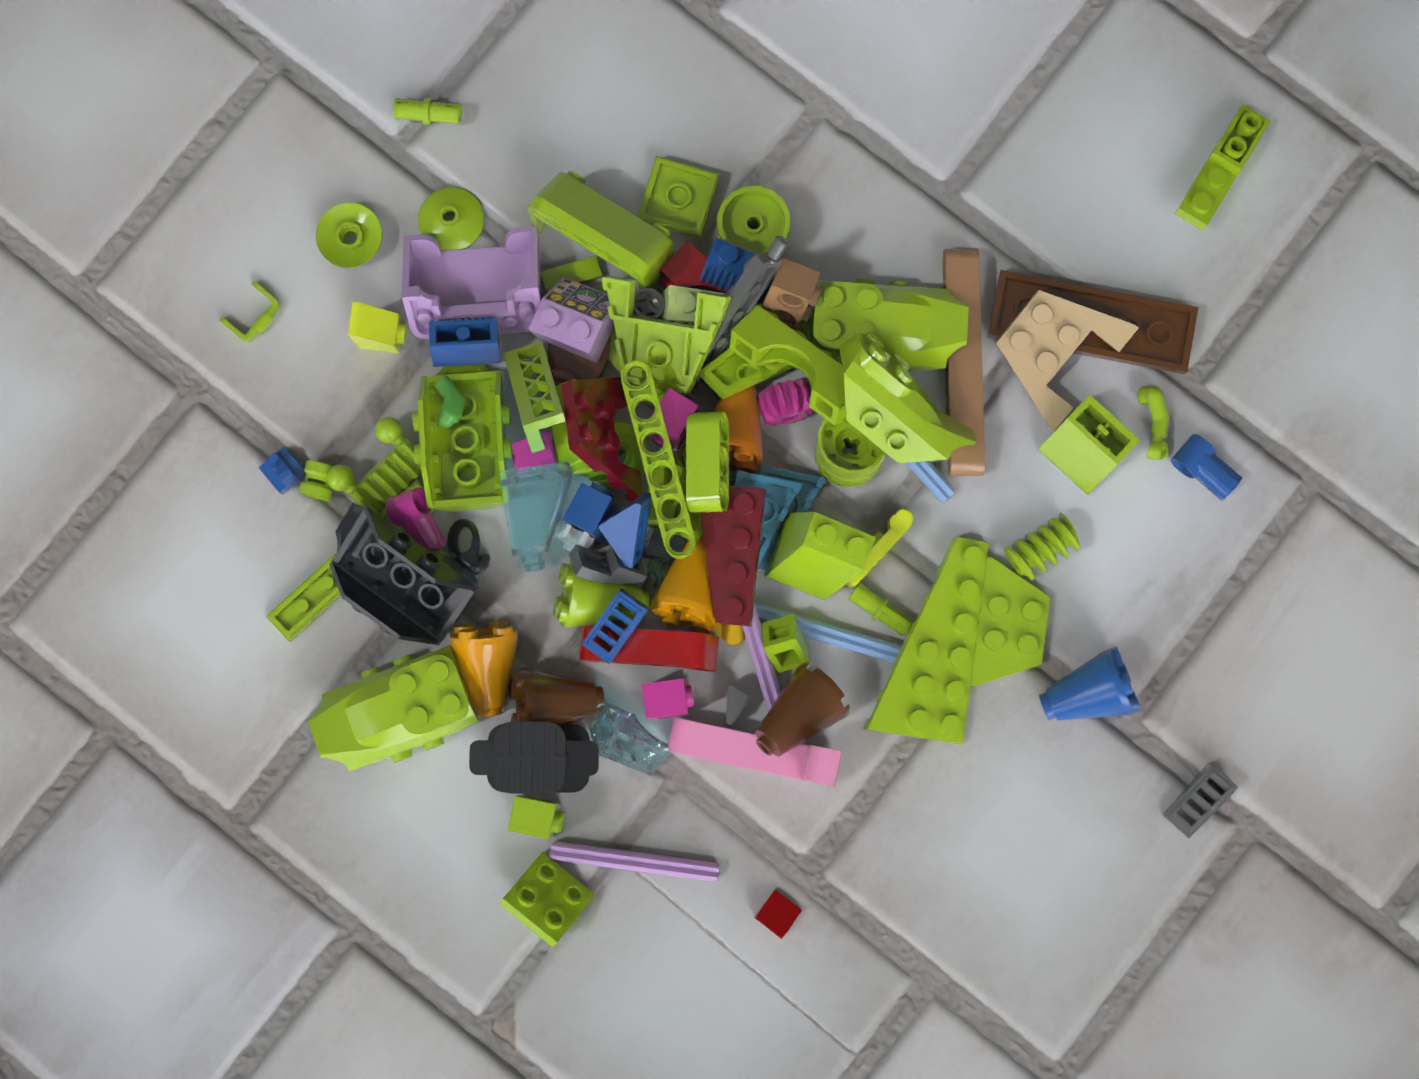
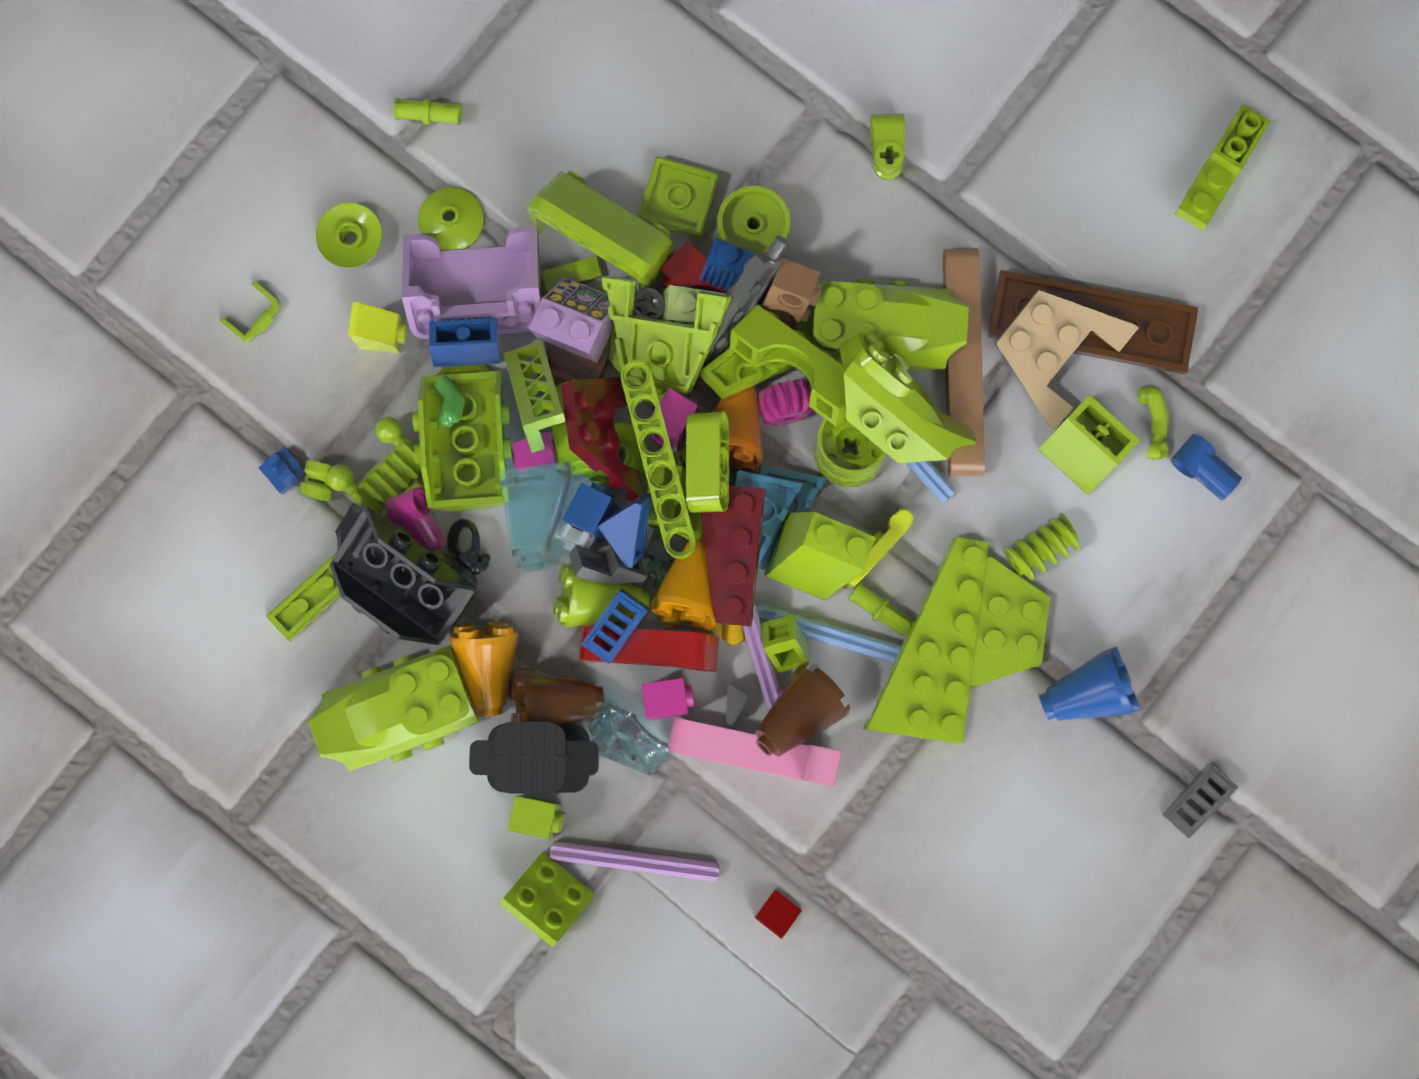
(887, 140): none -> lime piece

